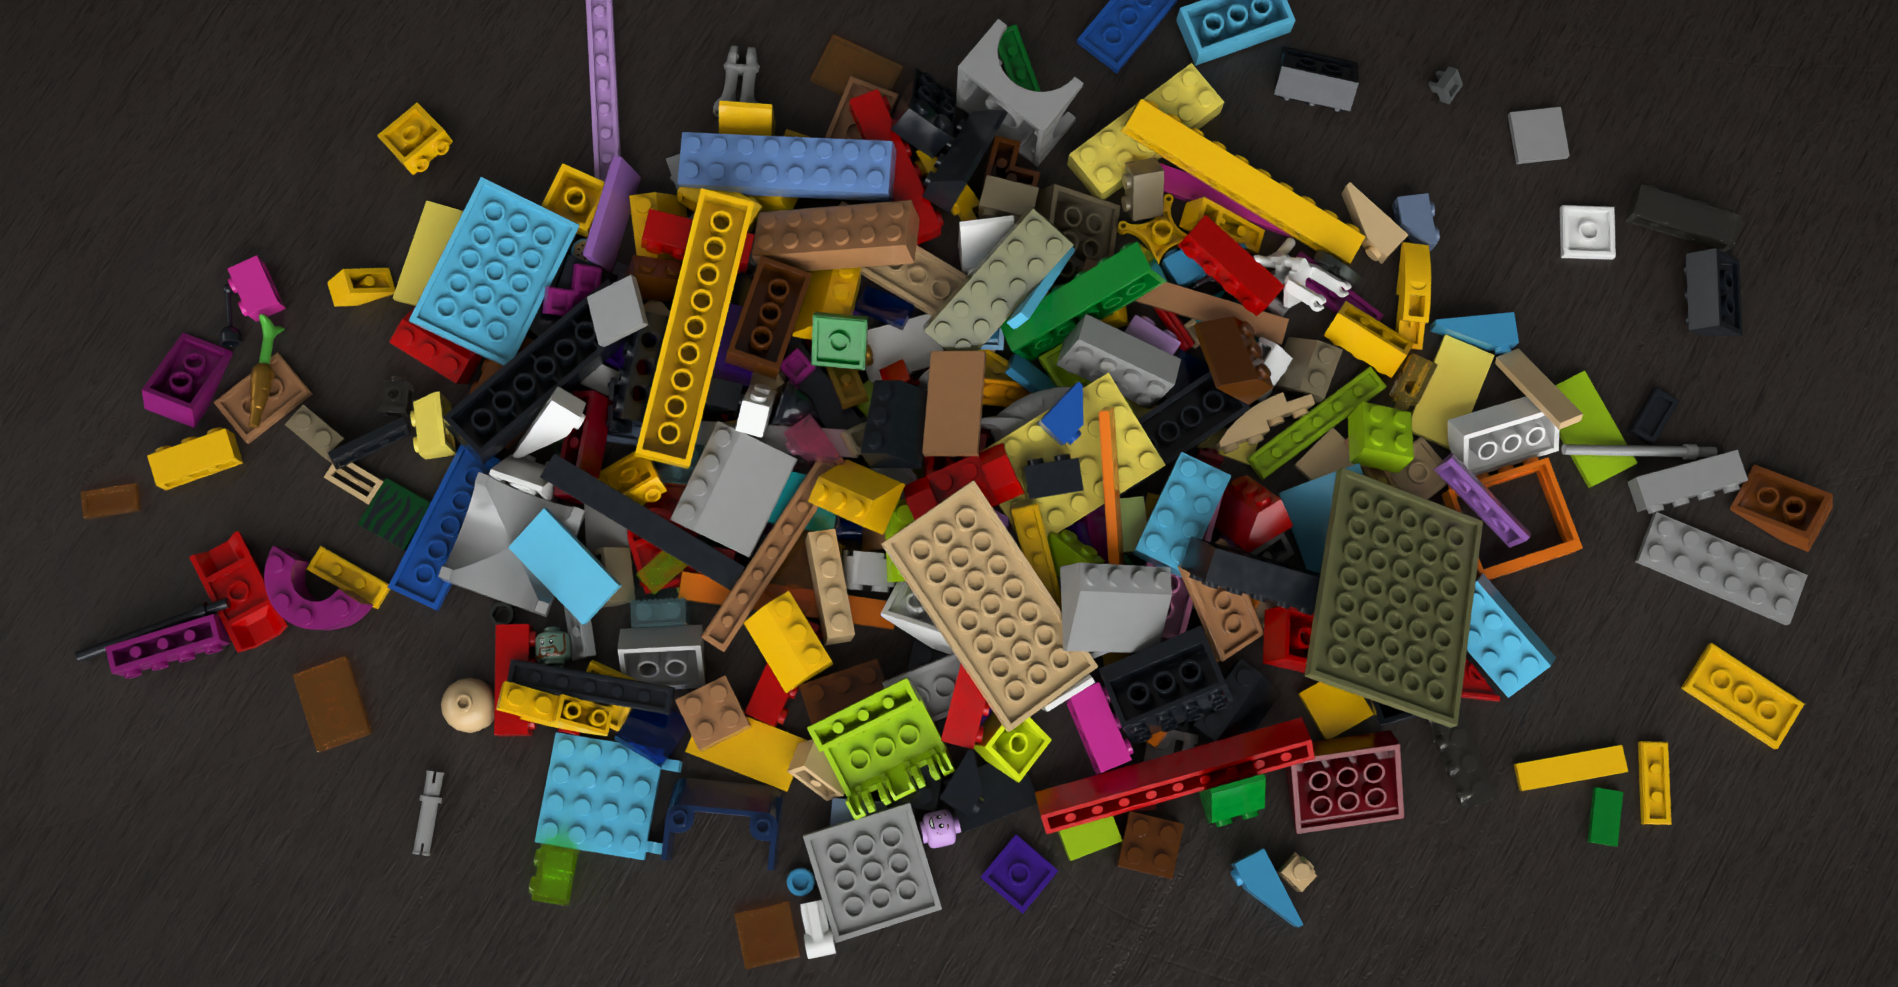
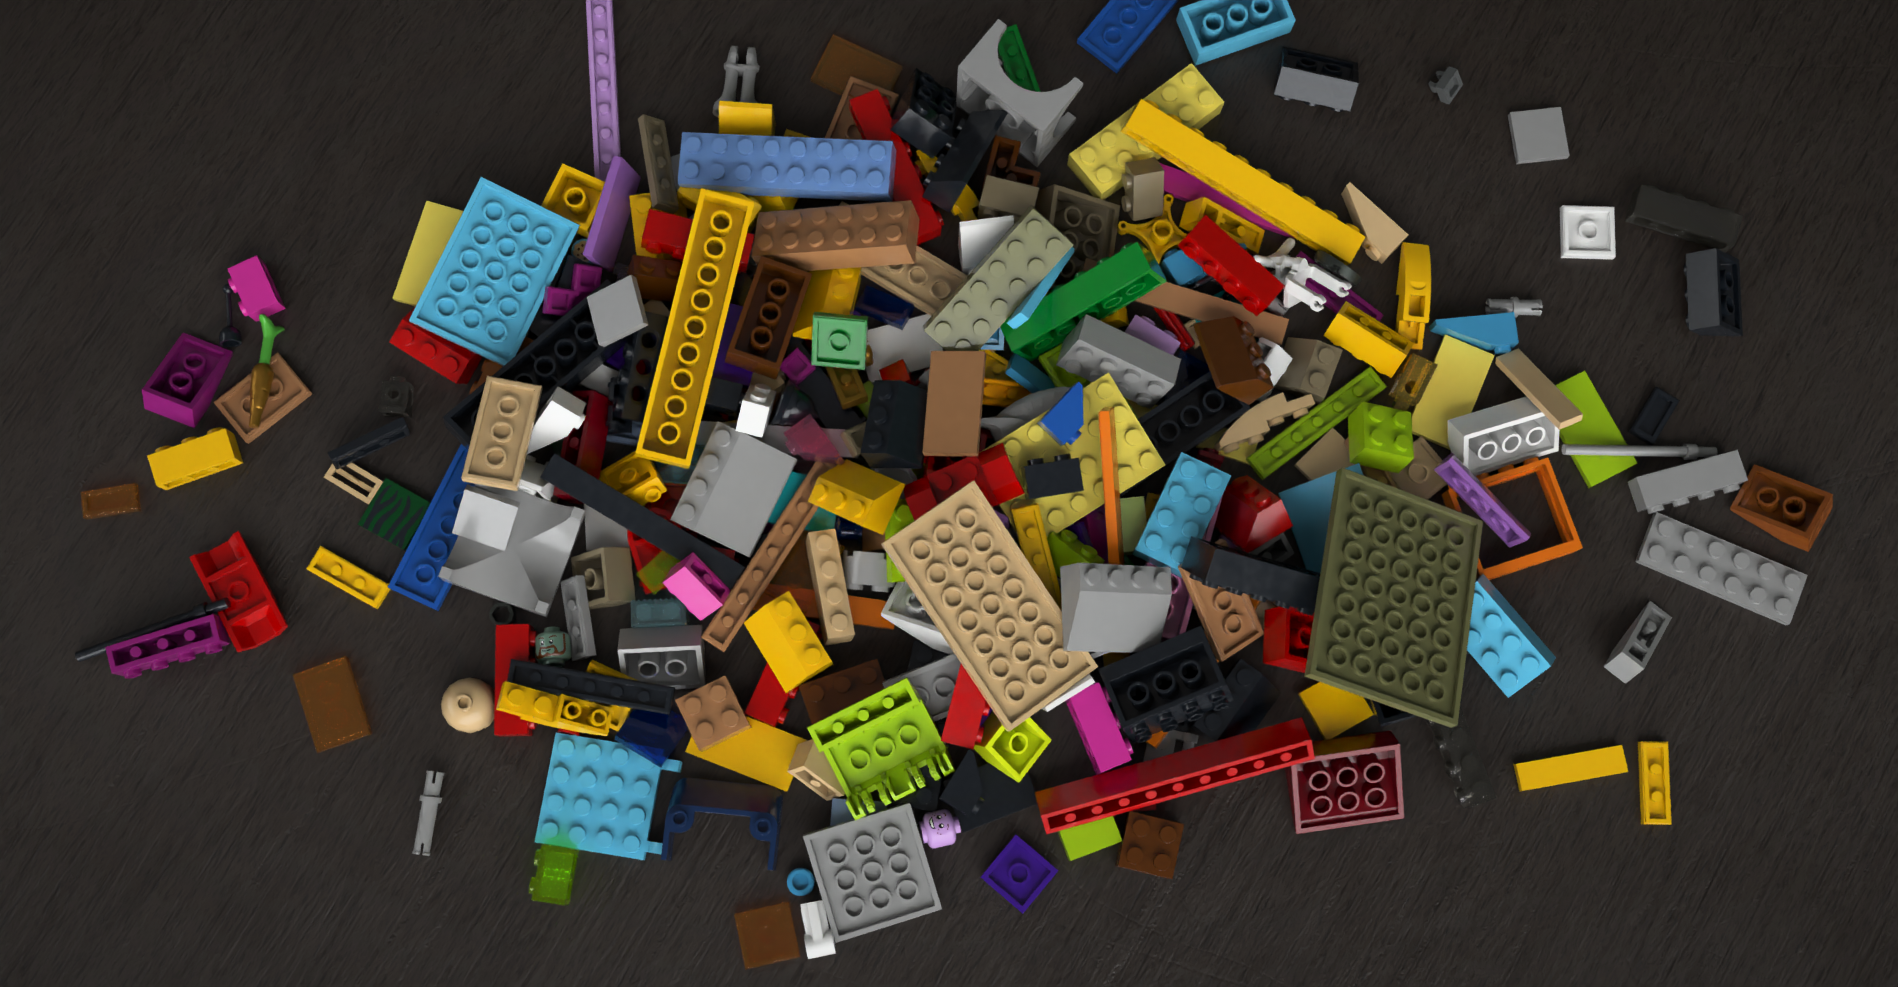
(291, 599): magenta brick -> none
(315, 432): dark tan brick -> none
(360, 286): yellow slope -> none
(415, 139): yellow plate -> none
(432, 436): light yellow slope -> none
(486, 517): none -> tile
(502, 433): none -> tan tile
(565, 566): medium azure tile -> none
(658, 164): none -> dark tan tile
(696, 586): none -> brick
(1234, 799): green slope -> none
(1262, 881): dark azure slope -> none
(1297, 872): tan brick -> none
(1415, 217): sand blue slope -> none
(1475, 685): red tile -> none
(1519, 307): none -> light grey pin
(1605, 817): green tile -> none
(1638, 643): none -> light grey slope
(1743, 696): yellow tile -> none

